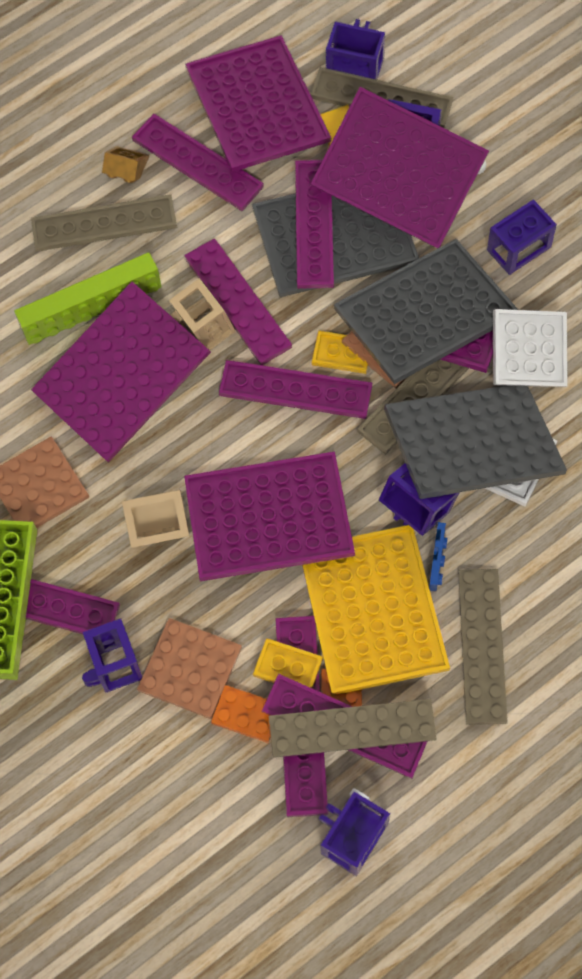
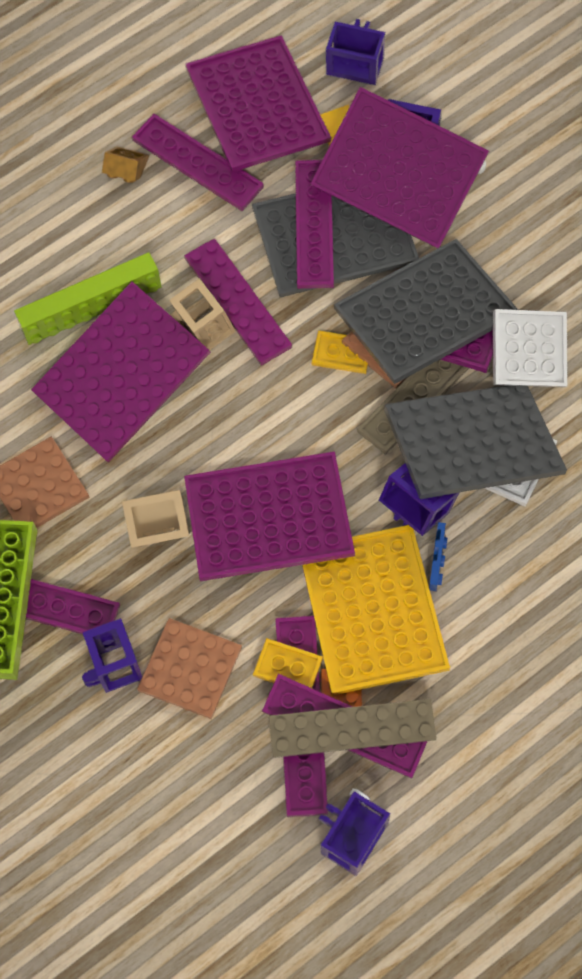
(103, 223): dark tan plate -> none
(242, 714): orange plate -> none
(296, 389): magenta plate -> none
(341, 88): dark tan plate -> none
(482, 647): dark tan plate -> none
(519, 232): dark purple piece -> none

